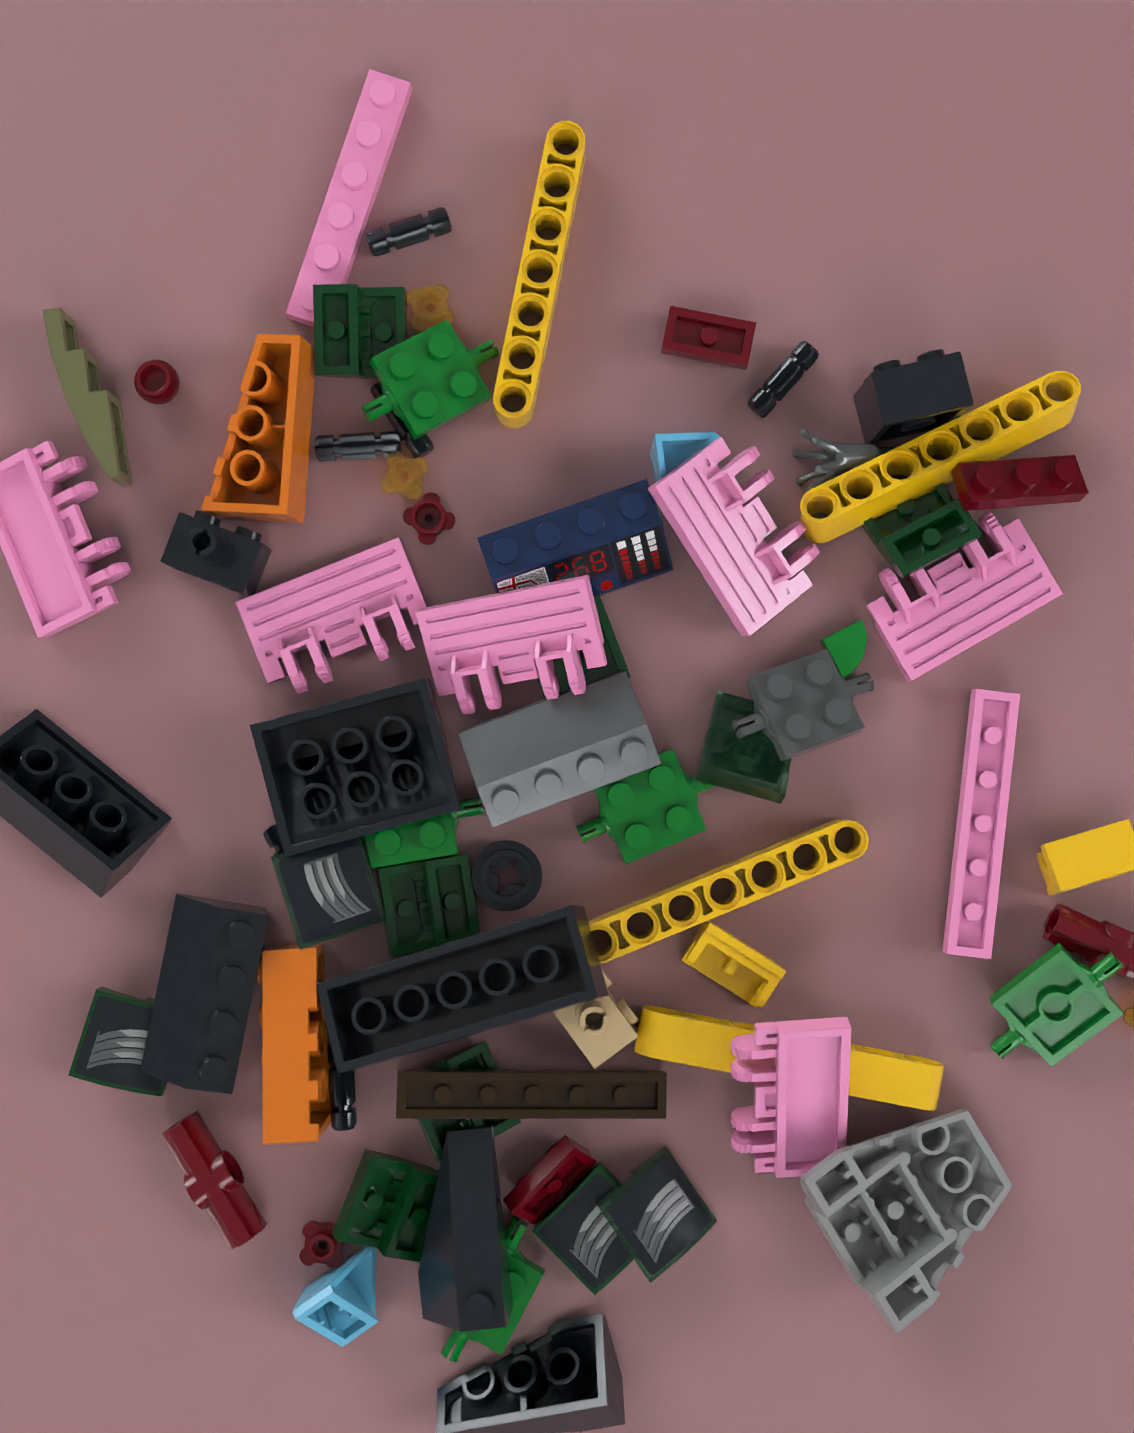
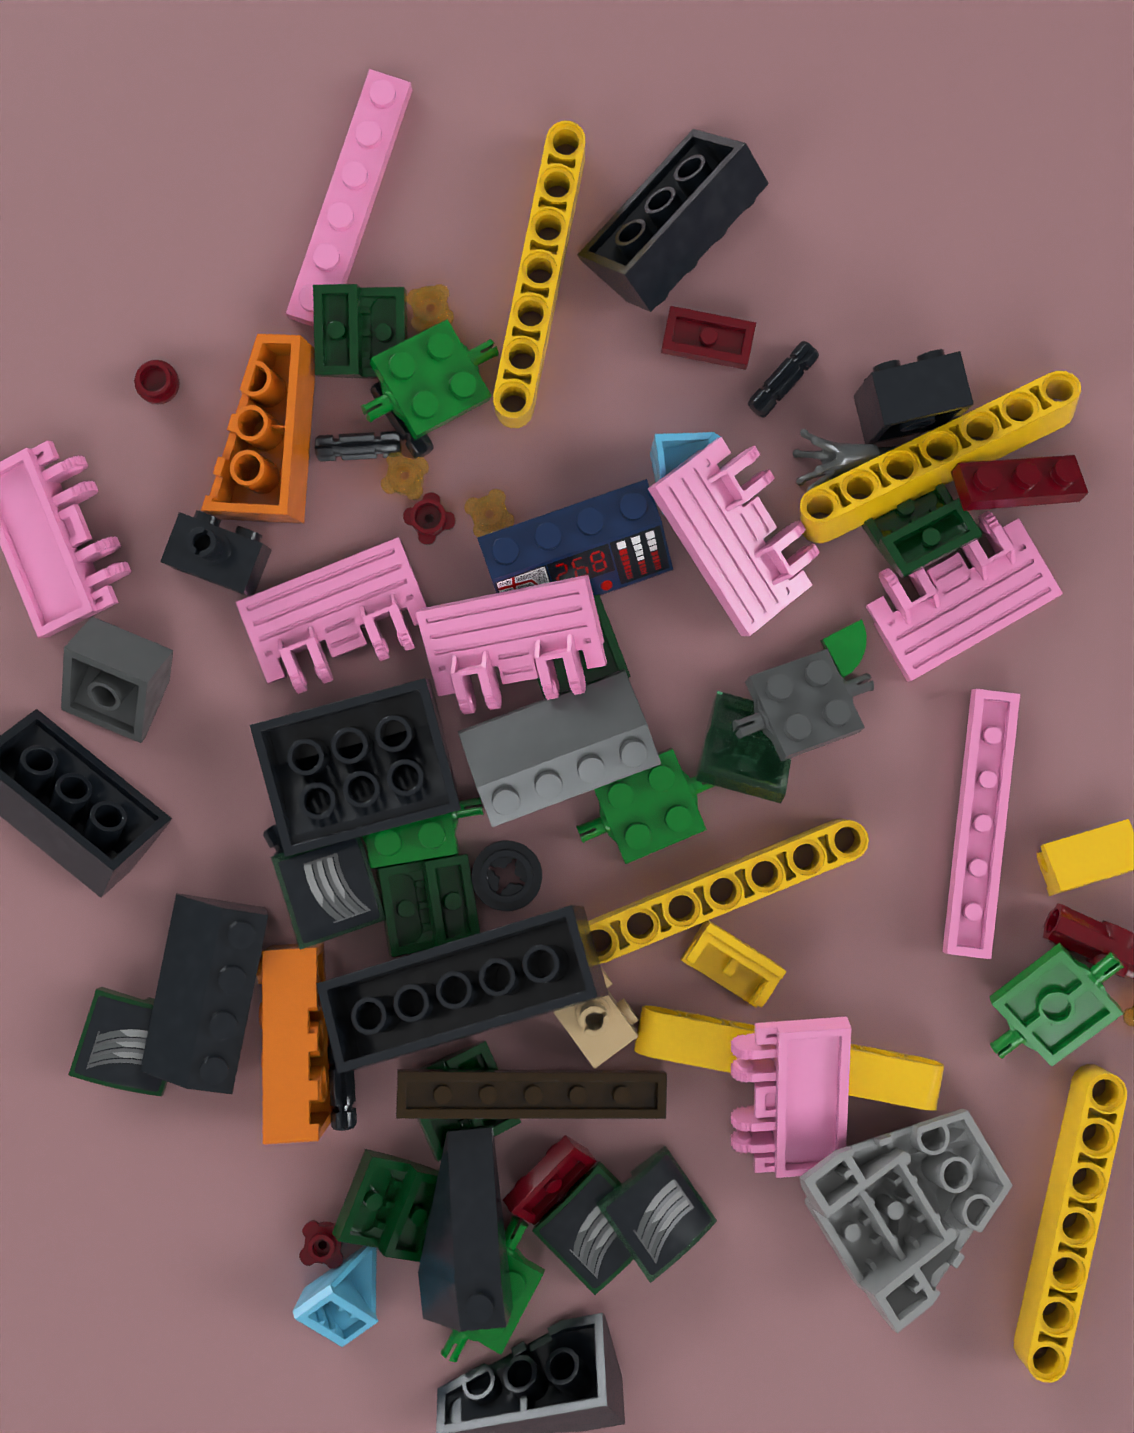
(94, 409): olive slope -> none
(114, 678): none -> dark grey slope
(214, 1180): dark red piece -> none
(408, 231): black axle -> none
(493, 501): none -> clear yellow plate
(674, 218): none -> black slope
(1078, 1240): none -> yellow beam

